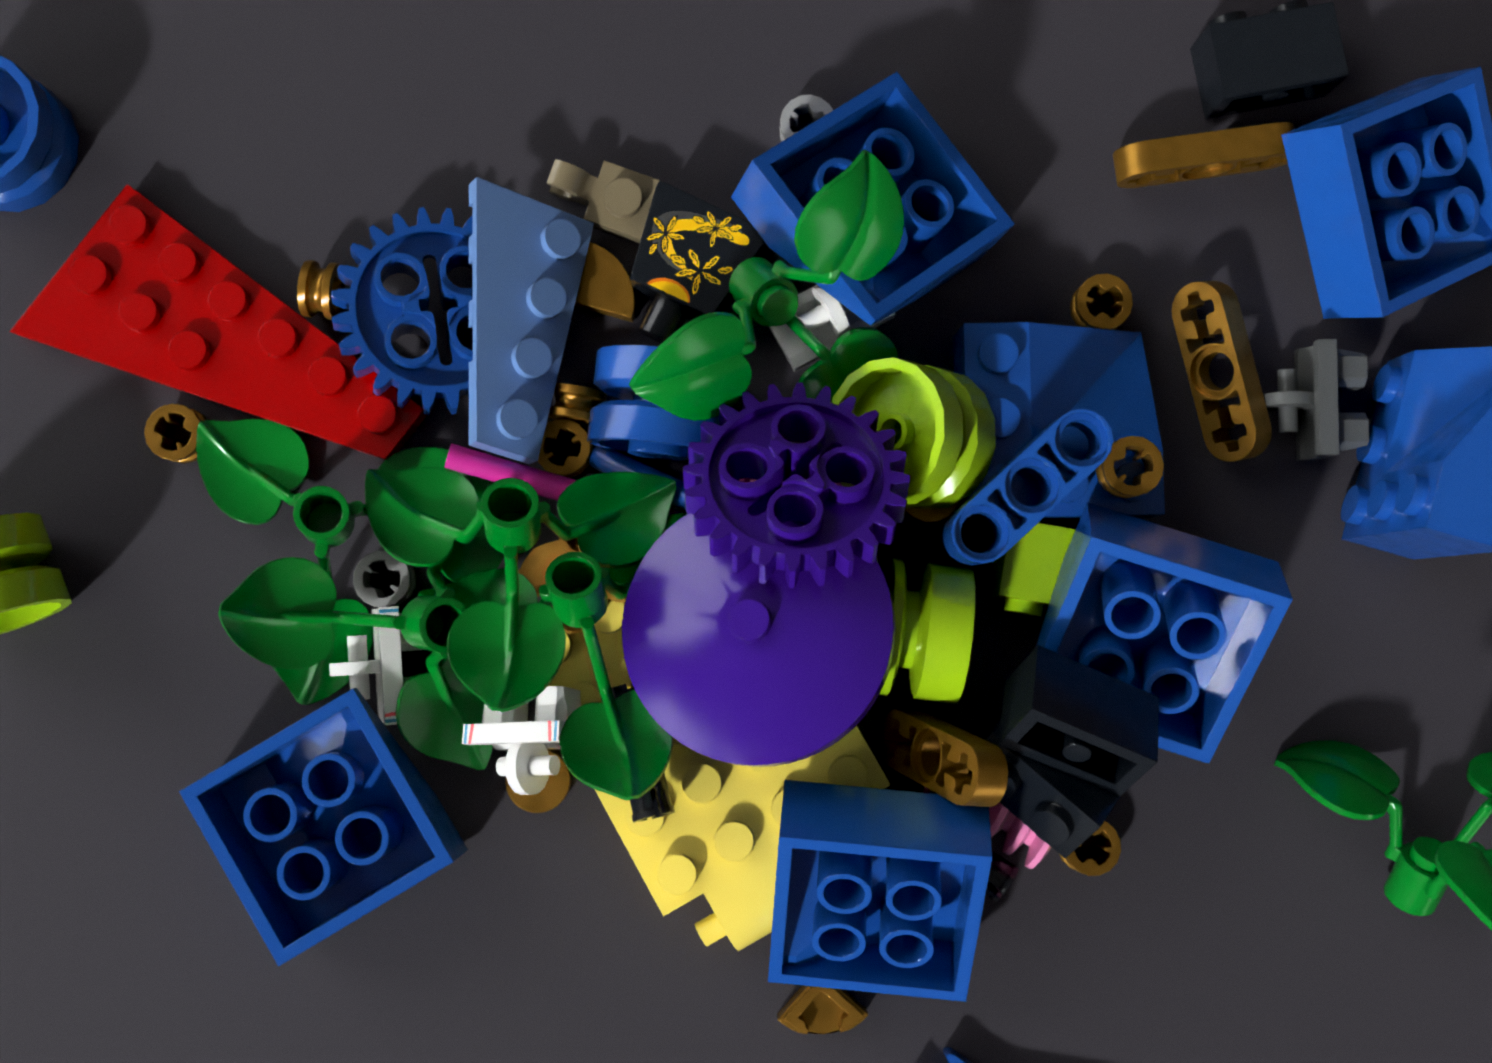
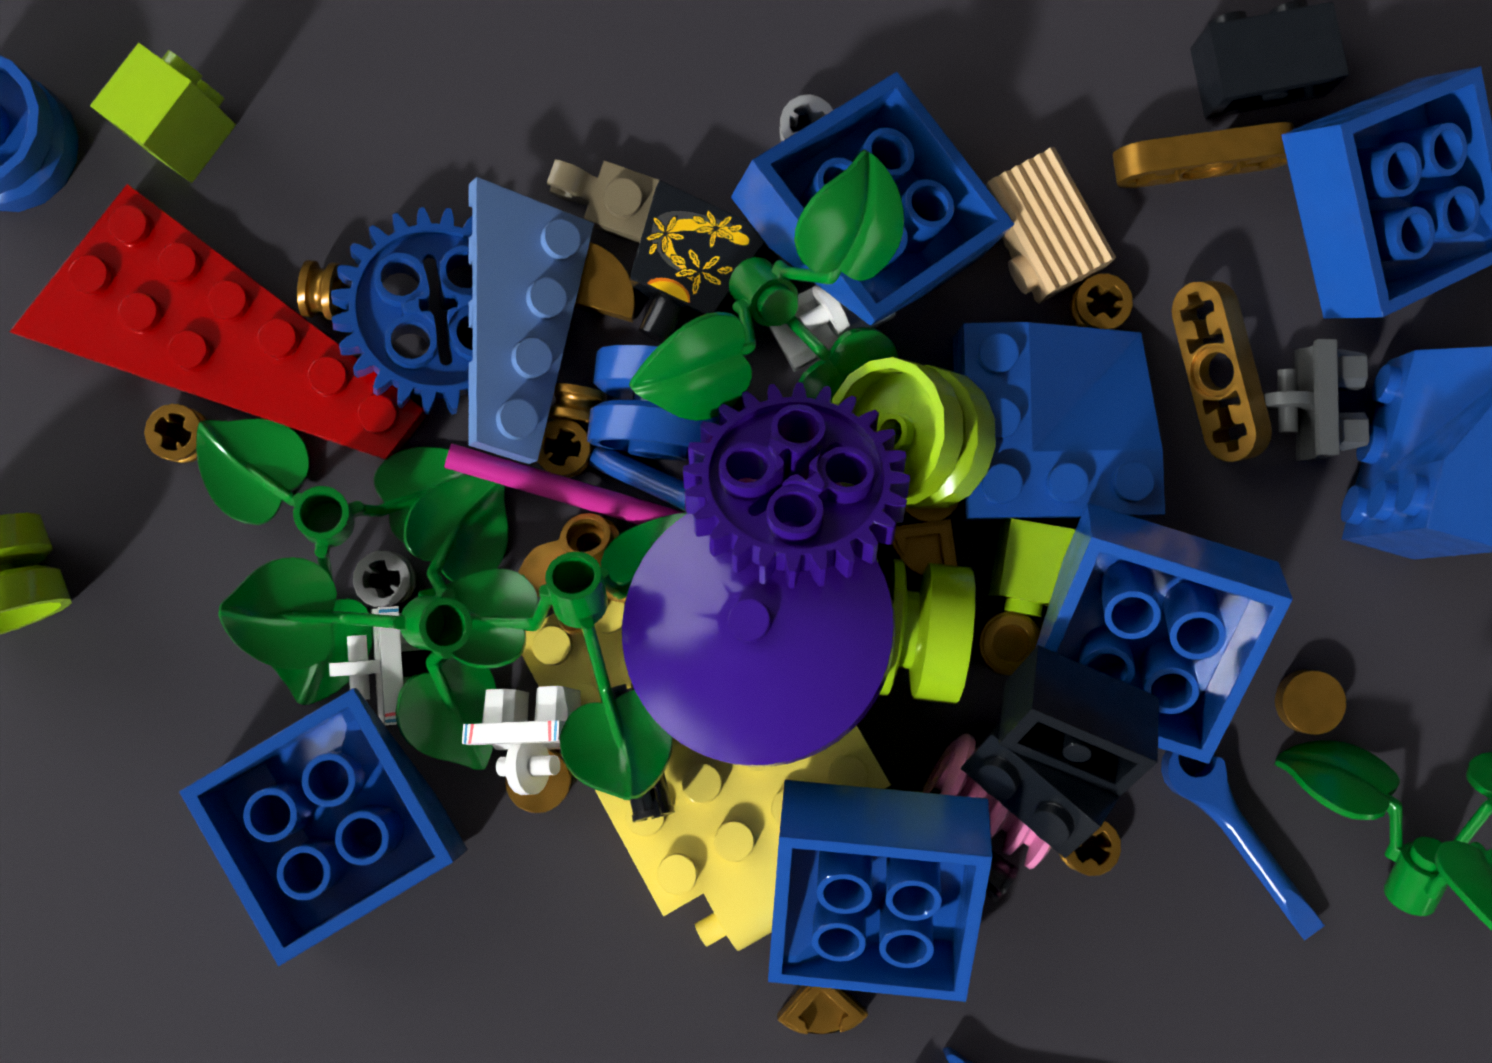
(166, 110): none -> lime brick
(512, 649): green plant -> none
(923, 544): none -> pearl gold tile
(942, 758): pearl gold beam -> none
(1006, 641): none -> pearl gold tile
(1053, 231): none -> tan brick
(1055, 473): blue beam -> none
(1142, 483): pearl gold bush -> none
(1213, 795): none -> blue piece
(1310, 702): none -> pearl gold tile

